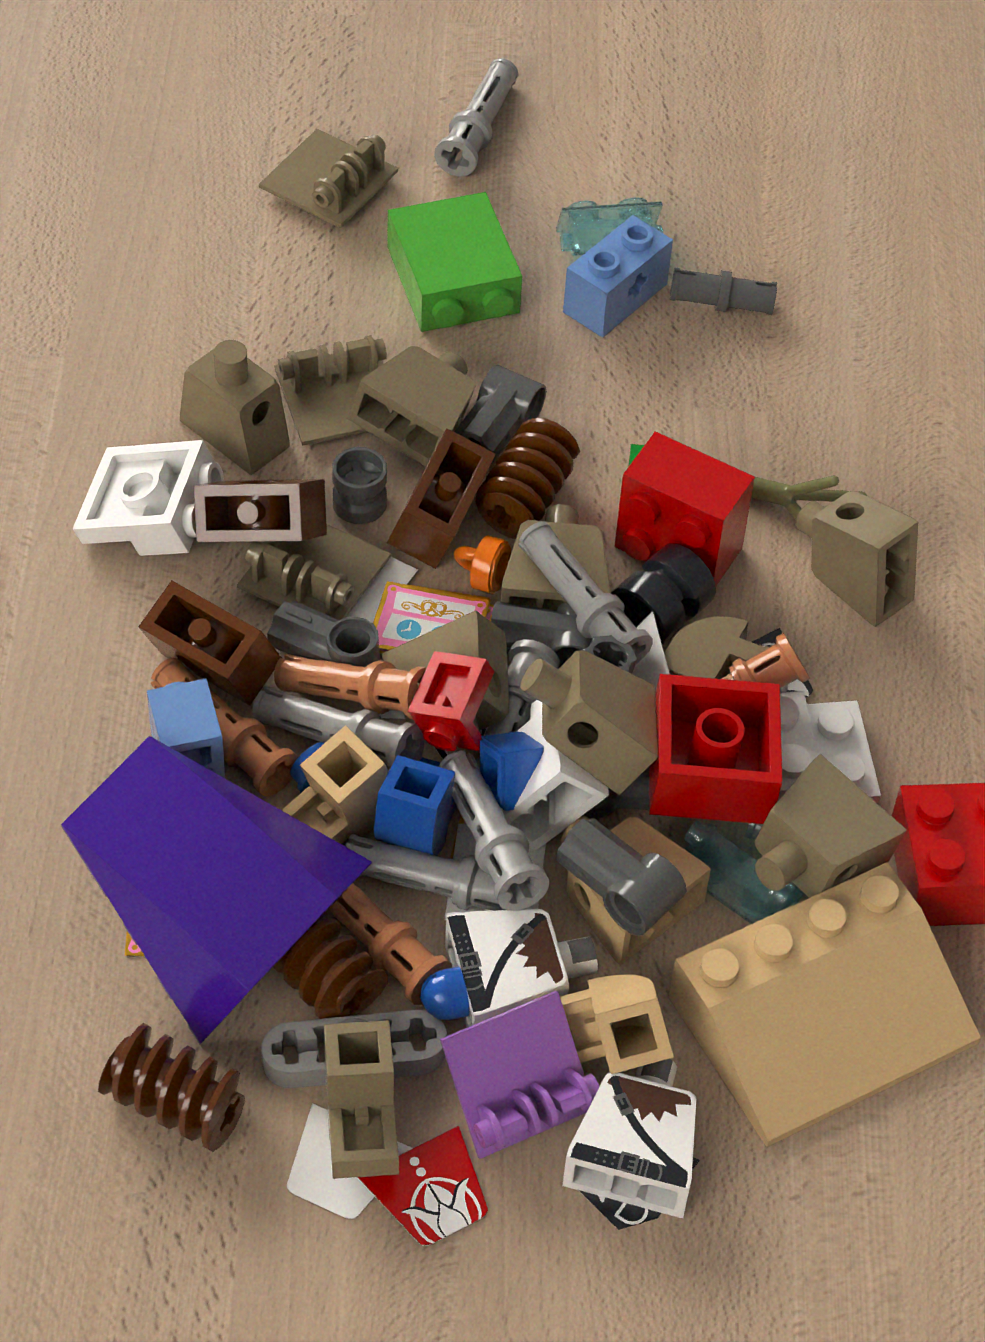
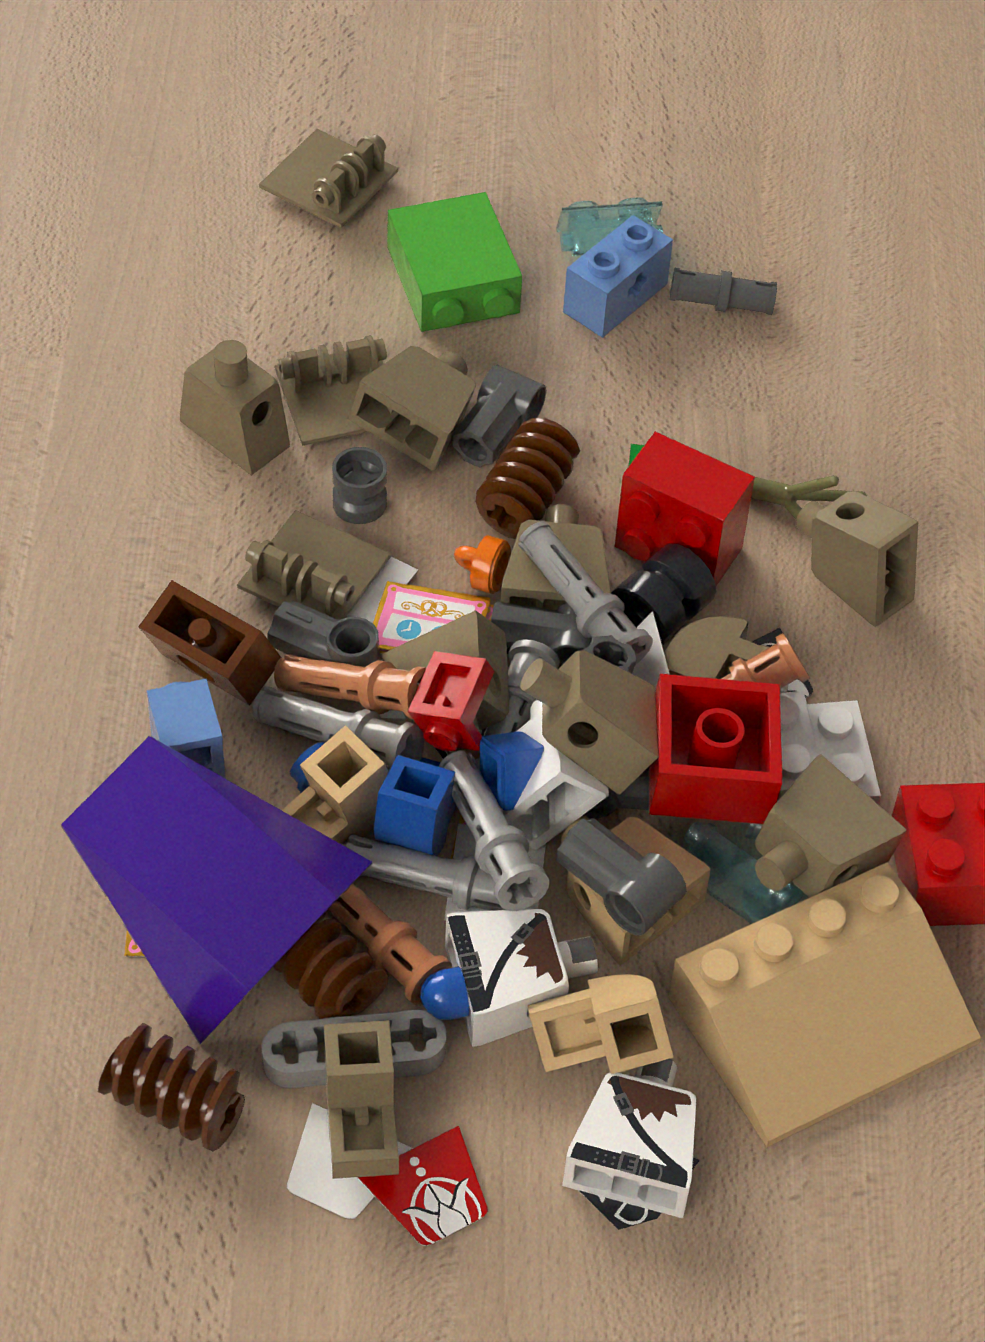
(147, 496): white plate -> none
(243, 738): nougat pin -> none
(260, 510): reddish brown brick -> none
(441, 498): reddish brown brick -> none
(496, 85): light grey pin -> none
(518, 1074): medium lavender hinge -> none

